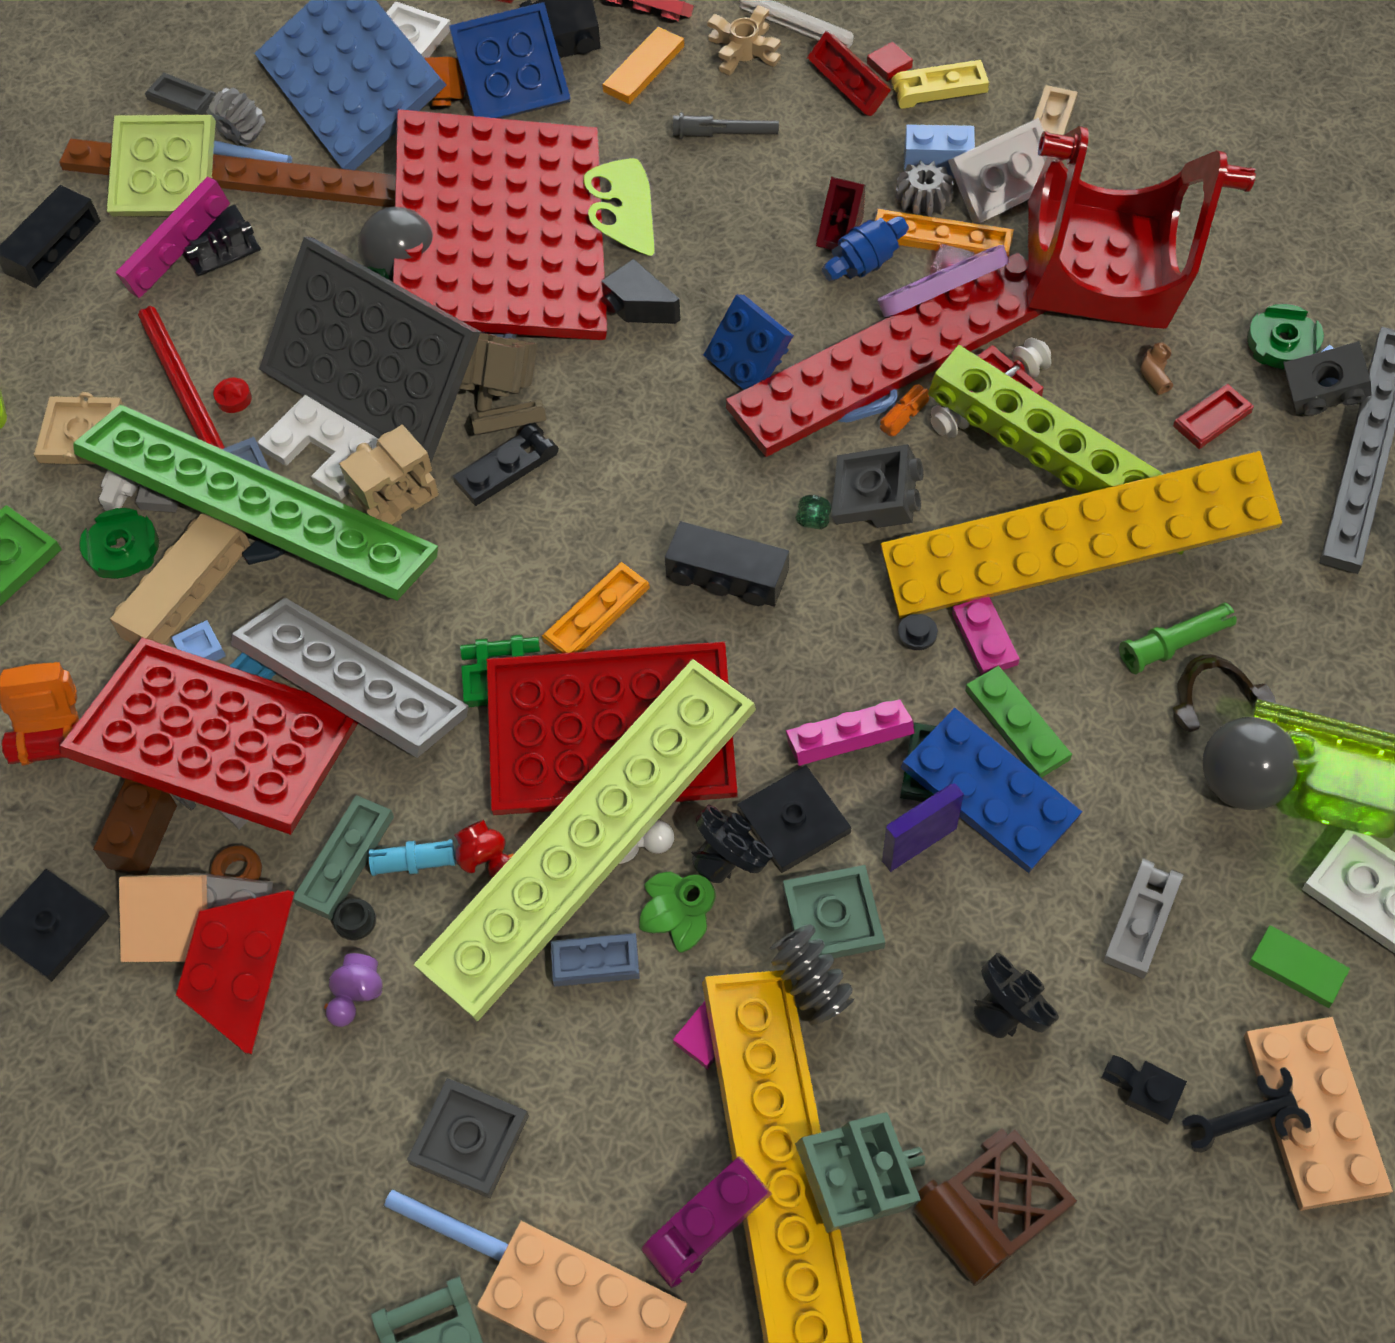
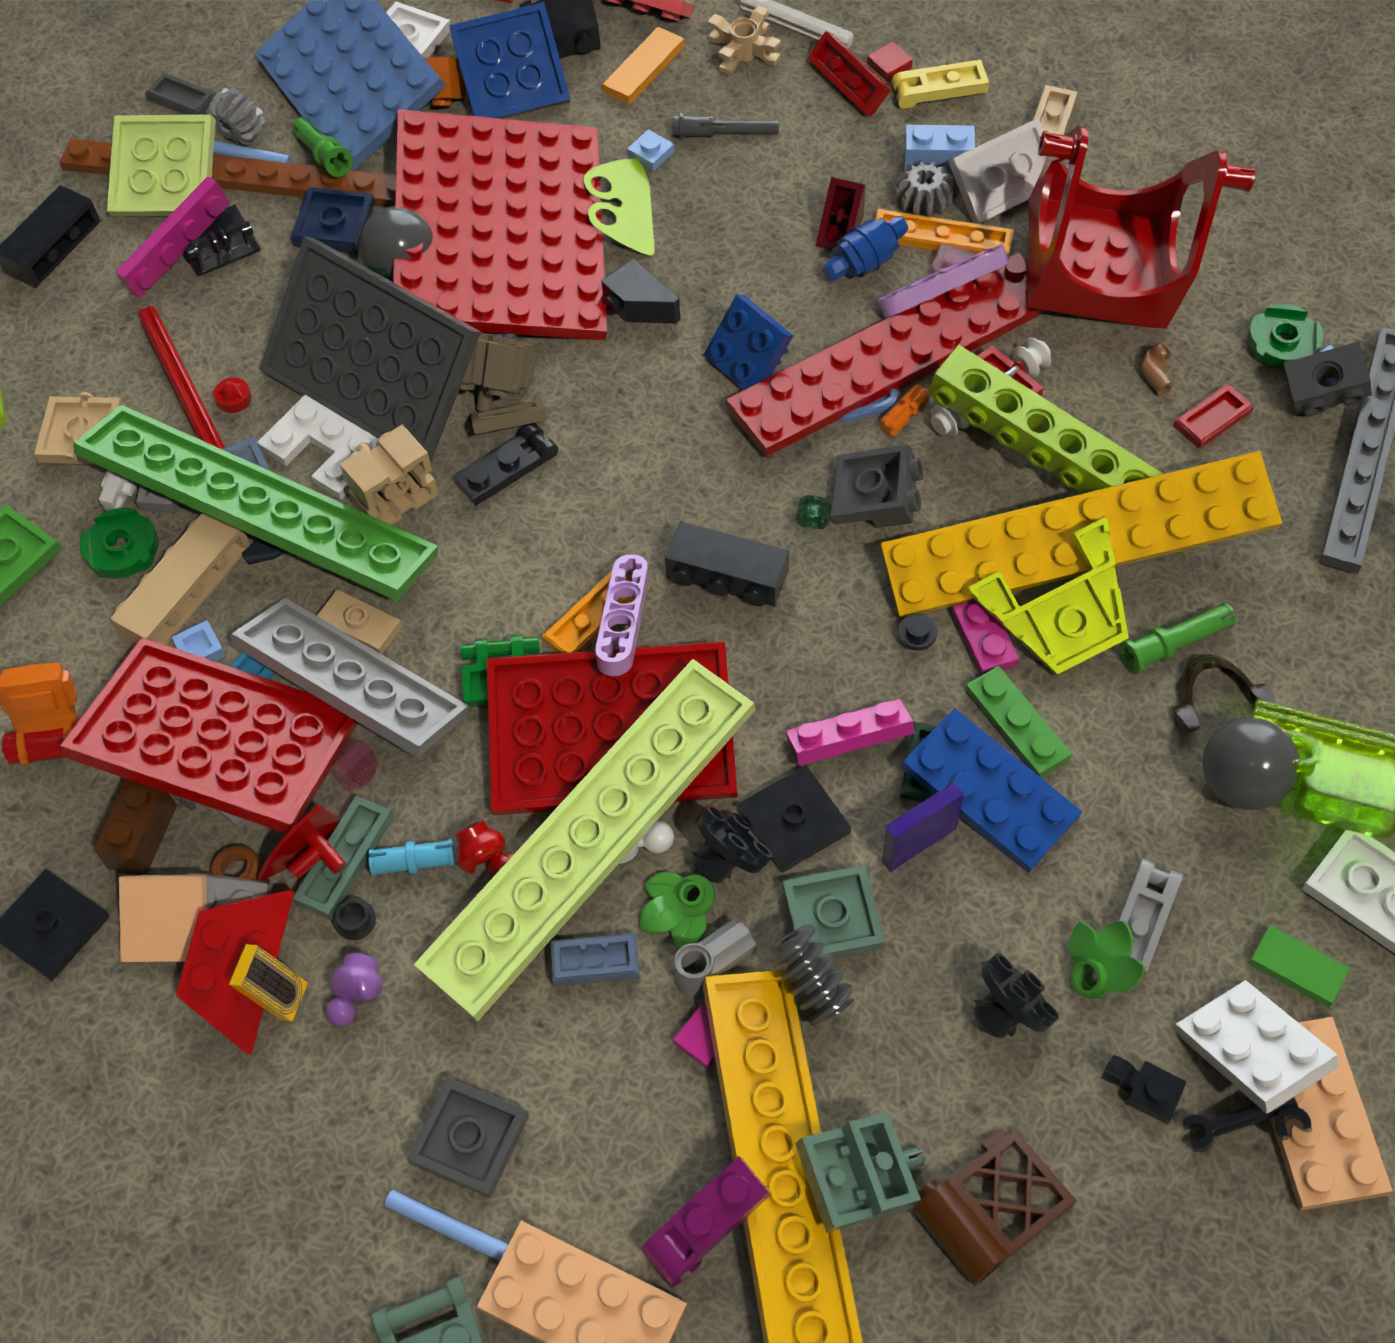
(268, 983): none -> tile
(305, 846): none -> red shield
(325, 149): none -> bright green pin
(333, 218): none -> dark blue plate
(356, 767): none -> clear pink plate
(360, 621): none -> tan plate
(618, 613): none -> lavender beam
(651, 150): none -> light blue plate
(714, 955): none -> light grey piece
(1070, 620): none -> neon yellow wing
(1108, 955): none -> bright green plate
(1257, 1046): none -> white plate

